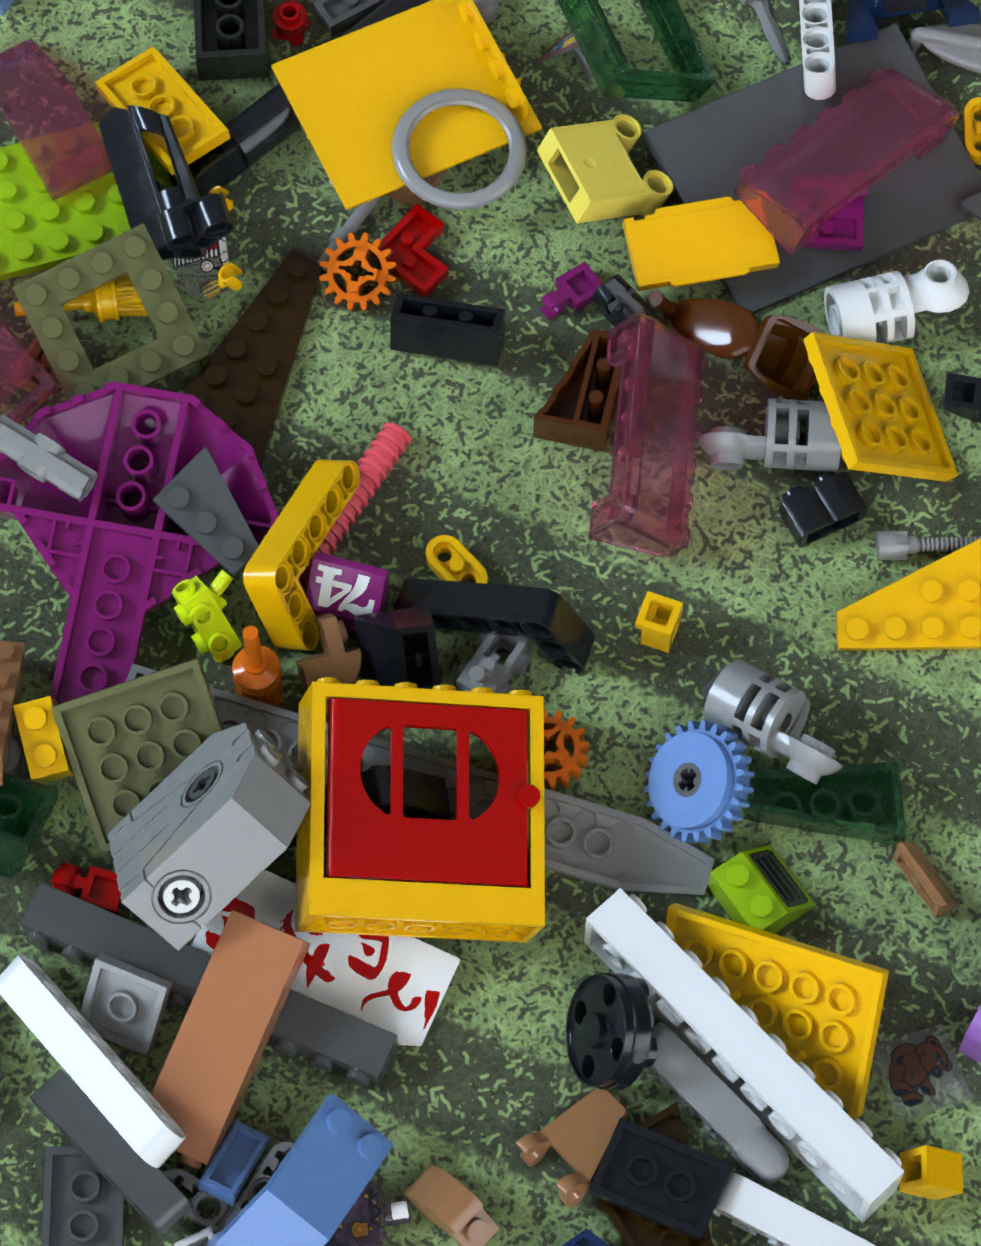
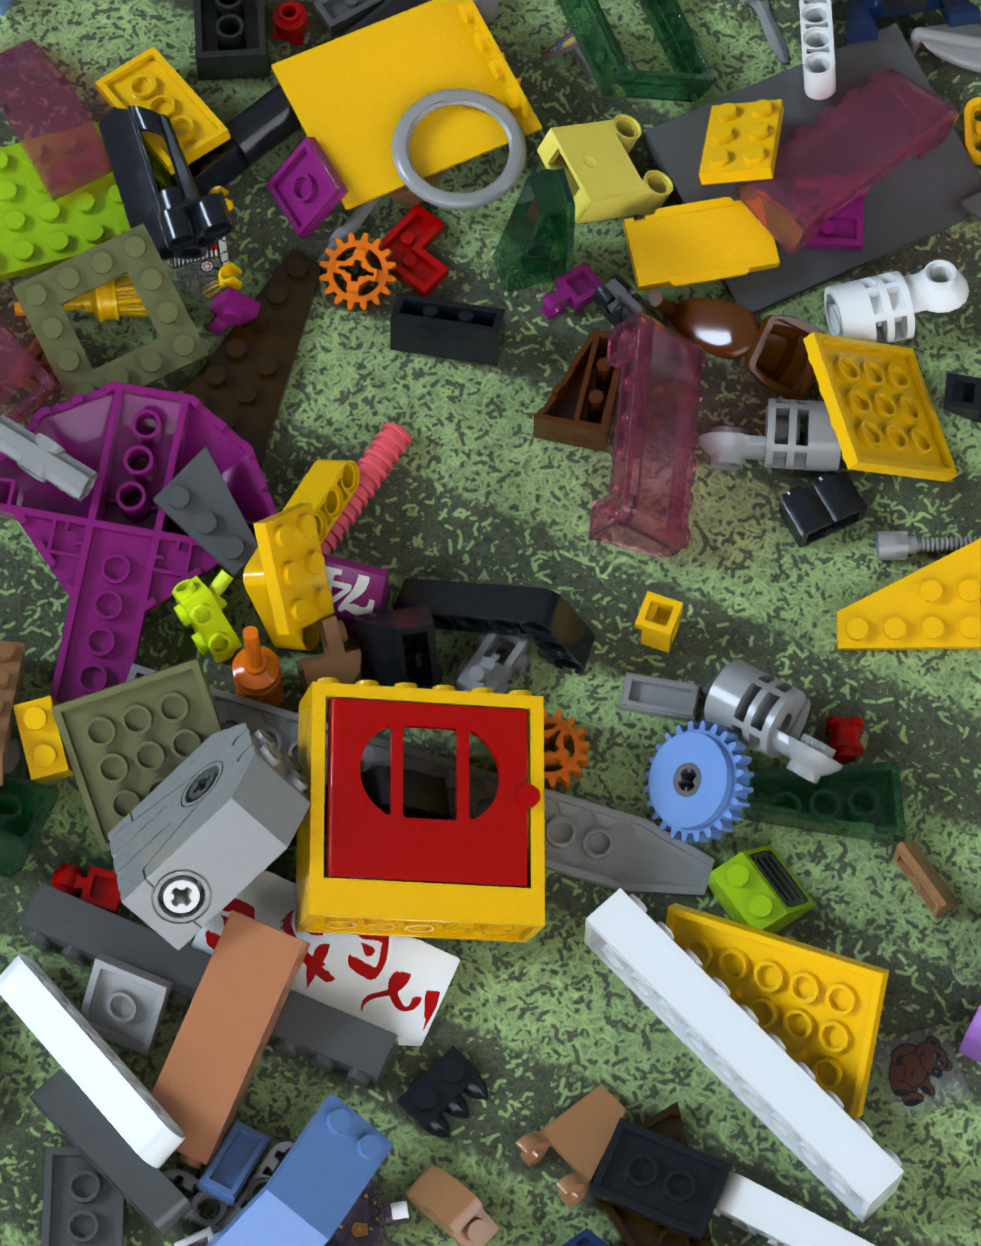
(231, 308): none -> magenta plate
(294, 568): none -> yellow plate
(307, 187): none -> magenta tile
(441, 1091): none -> black plate
(459, 567): yellow plate -> none
(539, 233): none -> clear green wedge
(610, 1030): black piece -> none
(659, 697): none -> light grey tile
(718, 1107): light grey piece -> none
(741, 142): none -> yellow plate
(845, 738): none -> red brick
(931, 1172): yellow brick -> none

